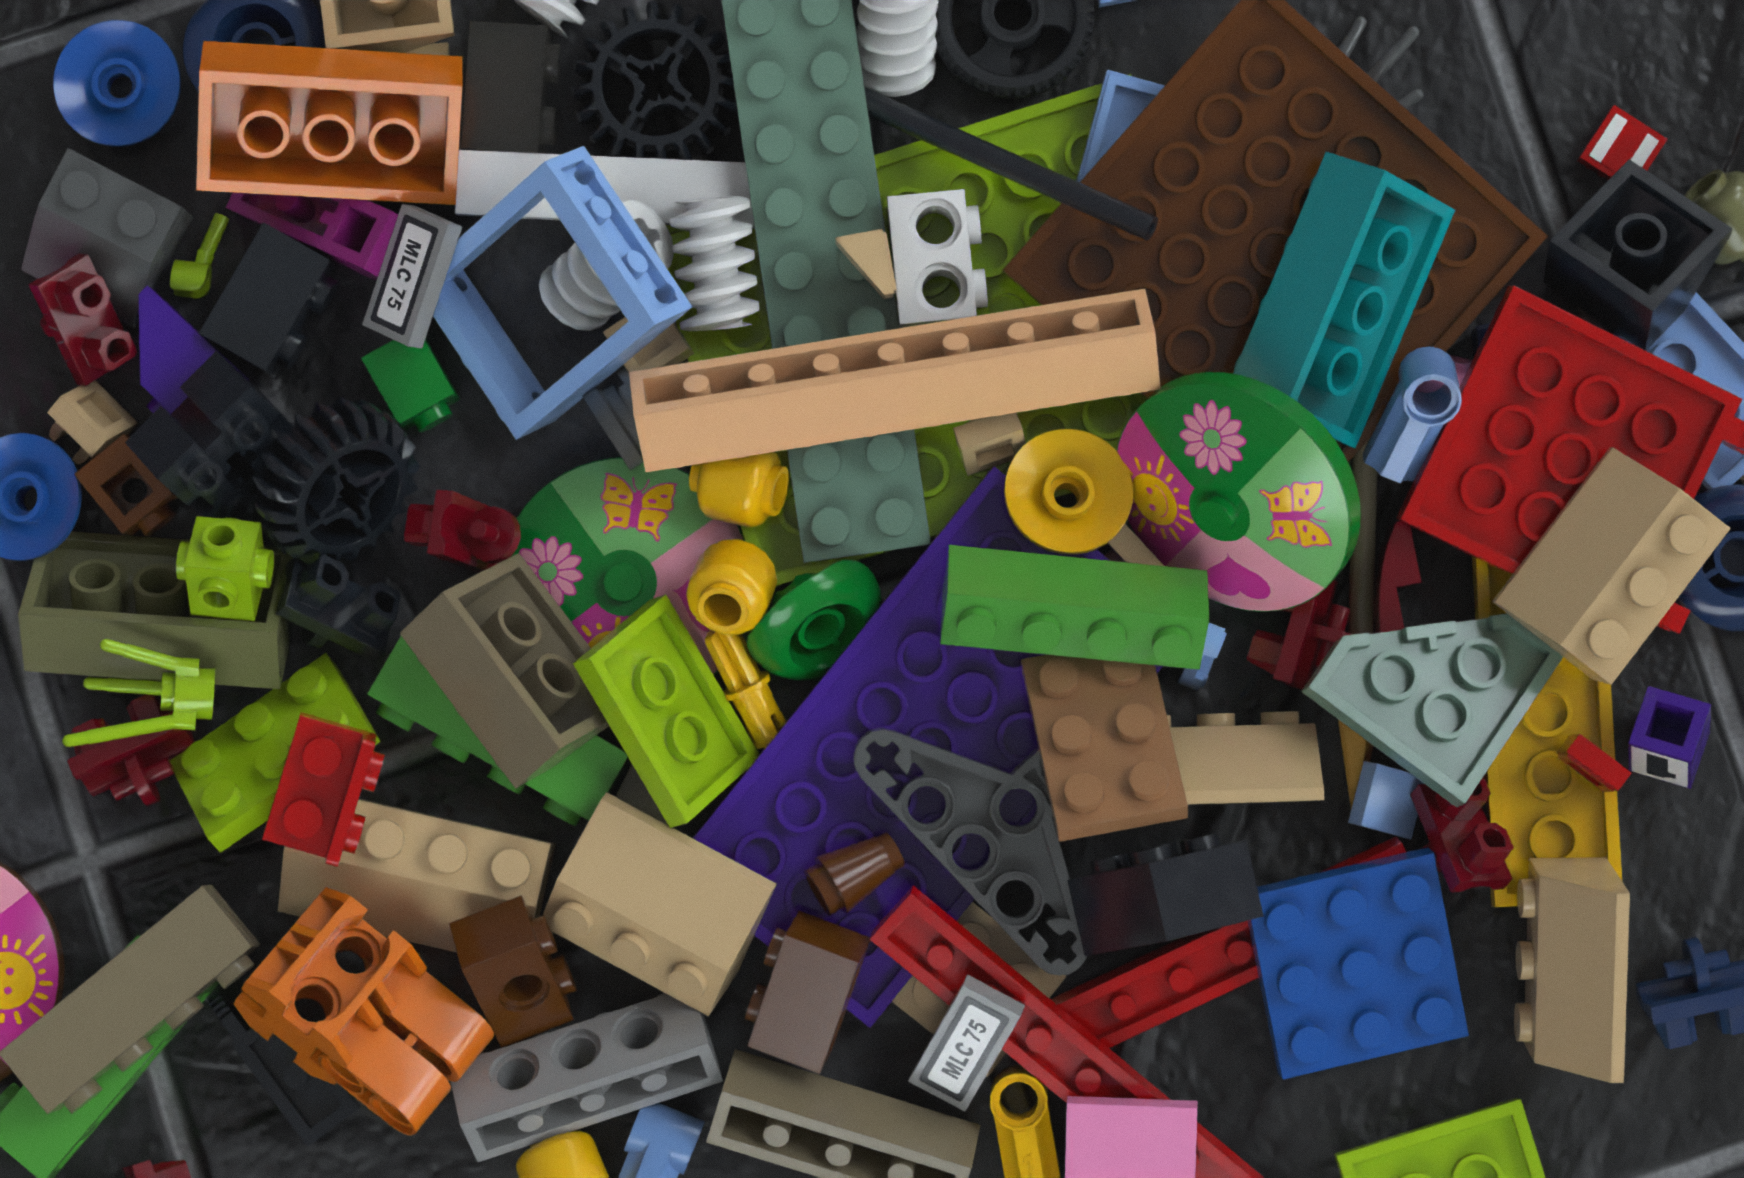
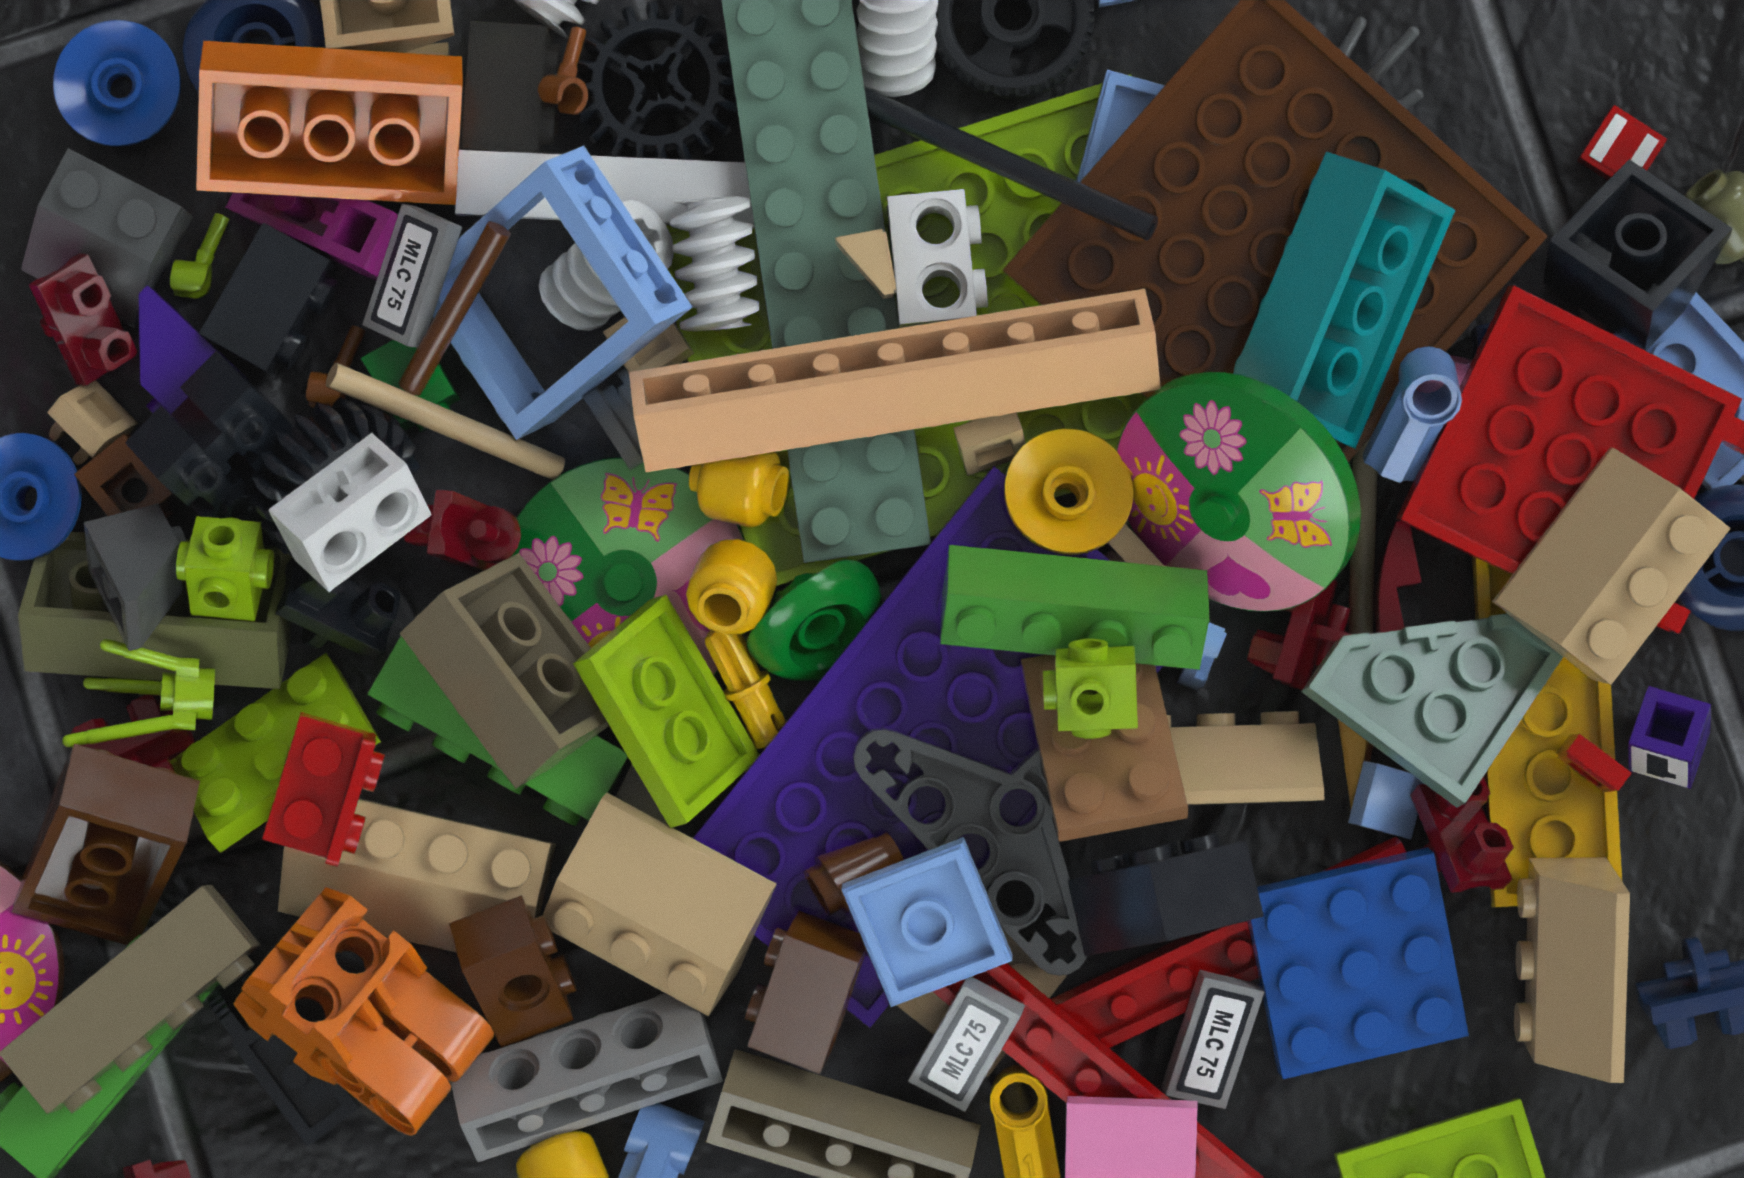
(107, 845): none -> reddish brown slope
(135, 569): none -> dark grey slope
(316, 385): none -> dark orange hand
(350, 512): none -> white brick
(444, 421): none -> tan bar
(454, 308): none -> reddish brown bar
(564, 87): none -> dark orange hand
(927, 922): none -> light blue tile
(1092, 688): none -> lime brick
(1212, 1039): none -> tile

